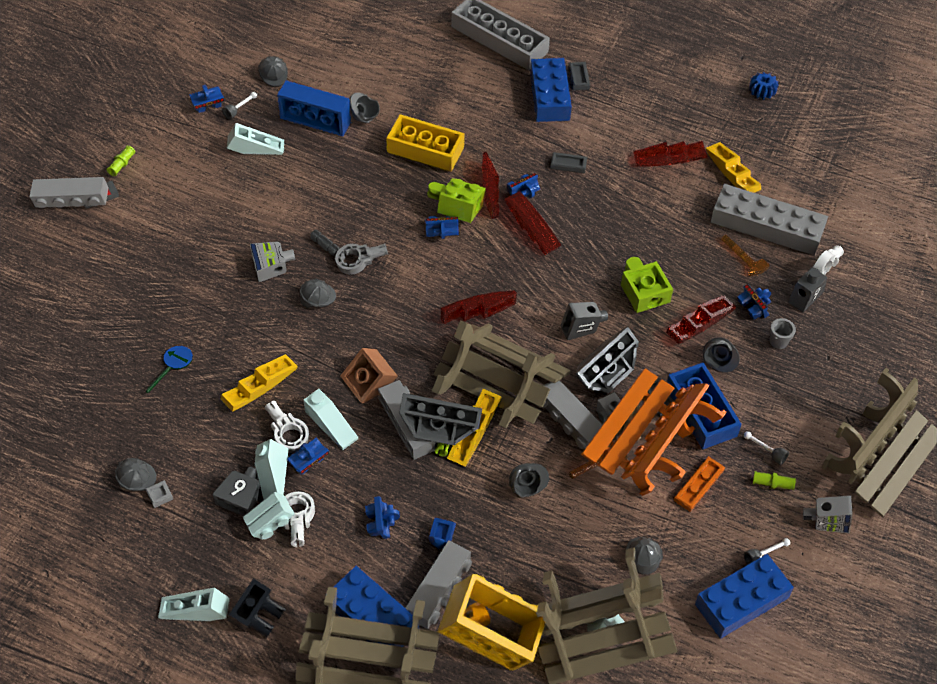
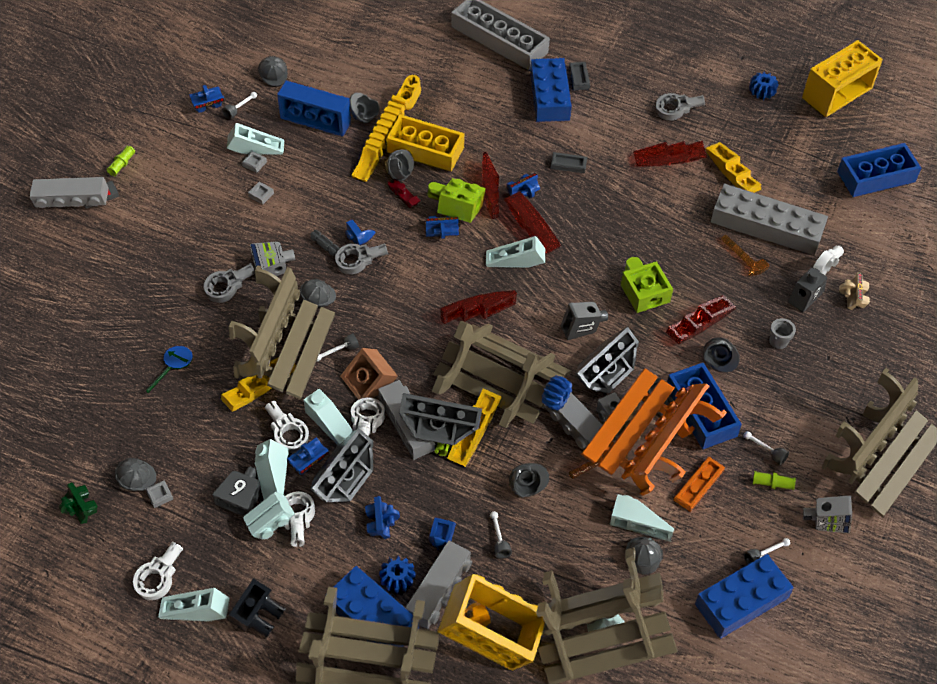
(74, 503): none -> dark green hips
(160, 566): none -> white pin
(233, 280): none -> light grey pin
(254, 162): none -> light grey tile
(260, 192): none -> light grey tile
(273, 320): none -> dark tan piece
(345, 469): none -> dark grey wedge
(350, 343): none -> hinge
(356, 235): none -> blue plate
(365, 423): none -> white pin
(373, 150): none -> yellow piece
(397, 566): none -> blue gear
(399, 164): none -> dark grey piece
(401, 191): none -> dark red piece
(502, 548): none -> dark grey hinge
(519, 254): none -> light aqua slope
(556, 392): none -> blue gear
(636, 517): none -> light aqua slope
(682, 103): none -> light grey pin
(758, 308): blue hips -> none
(841, 78): none -> yellow hose
(854, 292): none -> tan hips
(878, 169): none -> blue brick

